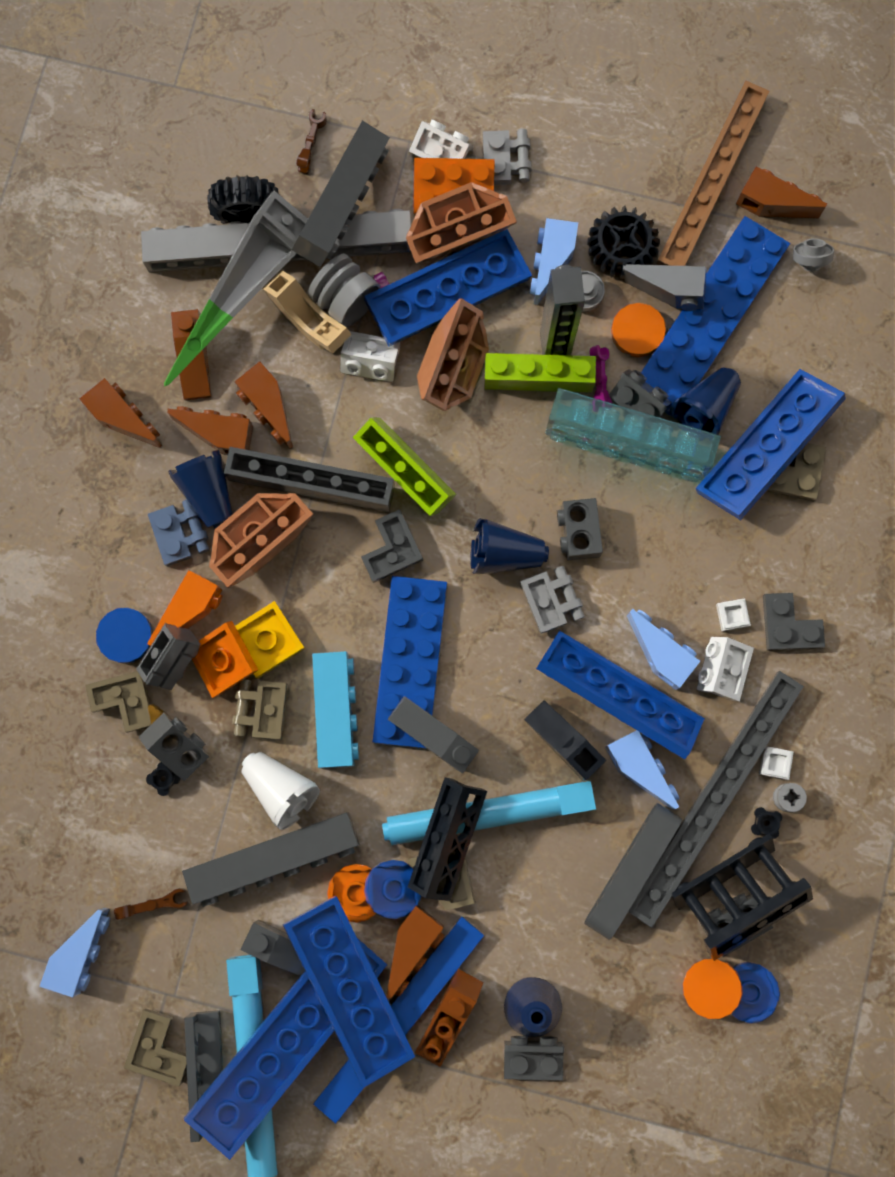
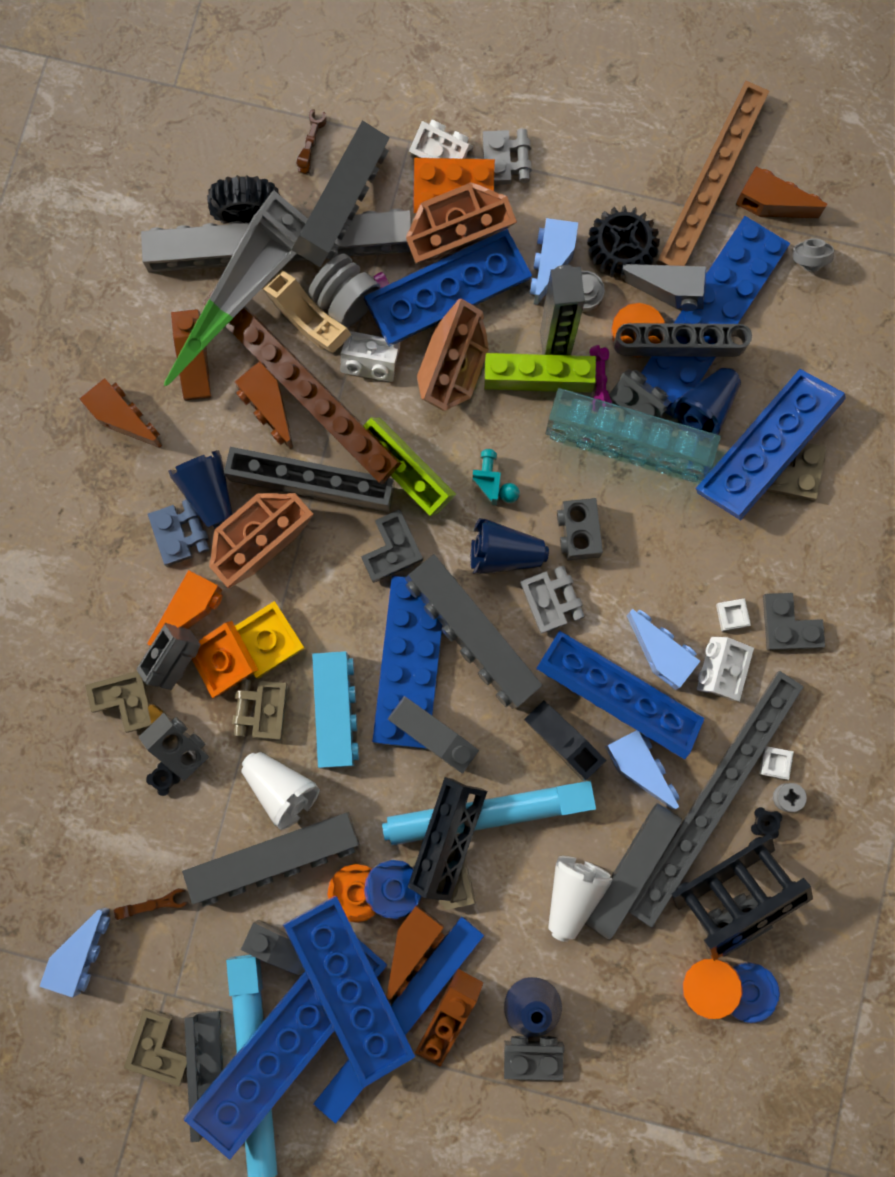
(124, 635): blue tile -> none
(215, 429): dark orange slope -> none
(313, 395): none -> reddish brown plate
(473, 632): none -> dark grey brick
(489, 481): none -> teal piece
(575, 896): none -> white cone
(692, 332): none -> dark grey beam

